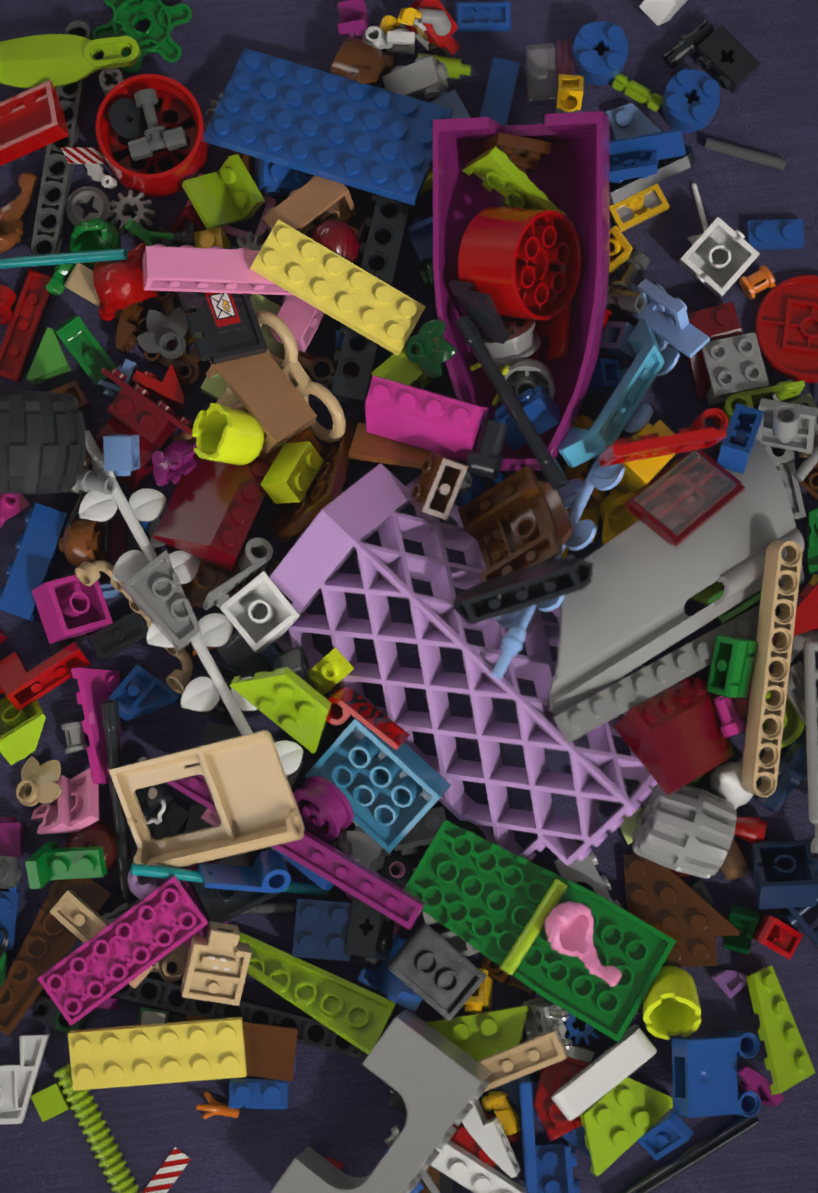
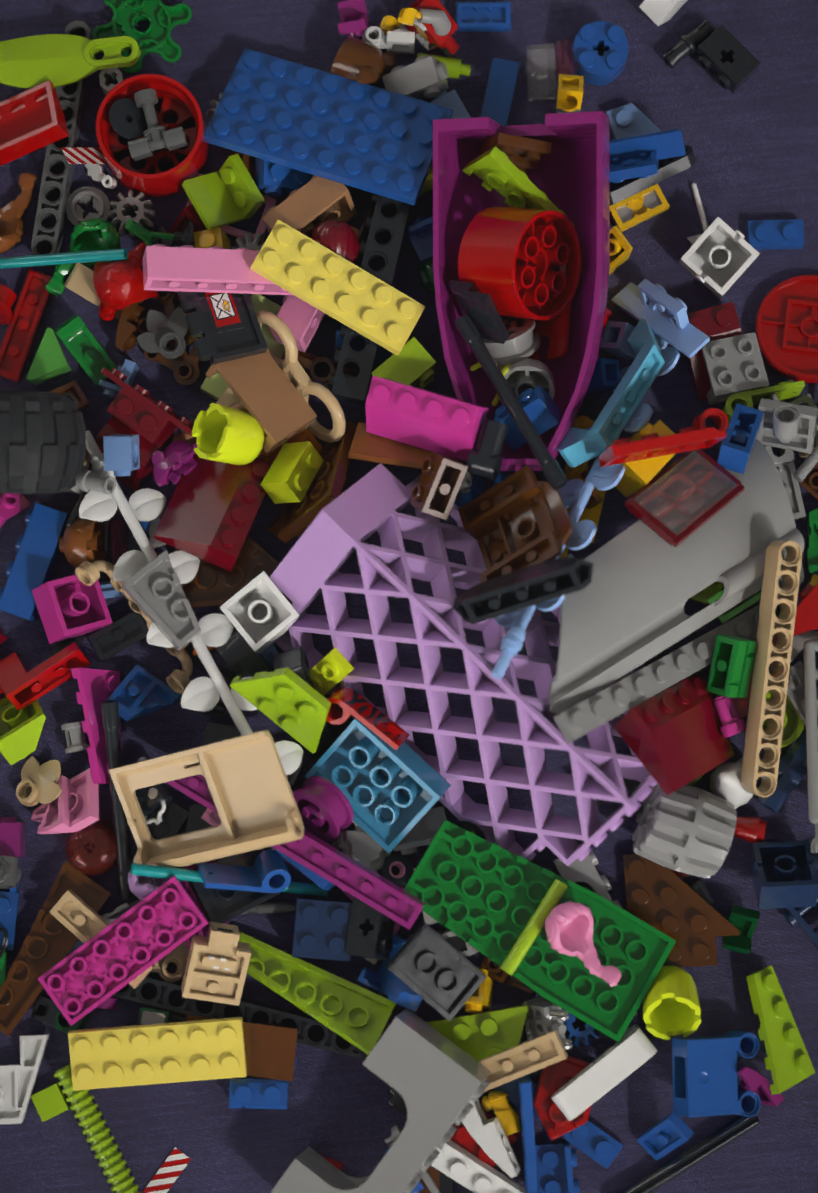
(64, 863): green bracket -> none
(167, 390): red slope -> none
(216, 1108): orange bar -> none
(251, 563): light grey door -> none
(432, 346): dark green plate -> none
(580, 1053): white tile -> none
(615, 514): yellow piece -> none
(620, 291): dark grey bar -> none
(620, 1120): lime wing -> none
(629, 825): yellowish green tile -> none
(637, 92): lime axle -> none
(694, 86): blue brick -> none
(730, 981): medium lavender tile -> none
(734, 863): medium nougat cone -> none
(745, 153): dark grey bar -> none
(757, 282): orange bush -> none
(777, 936): red slope -> none

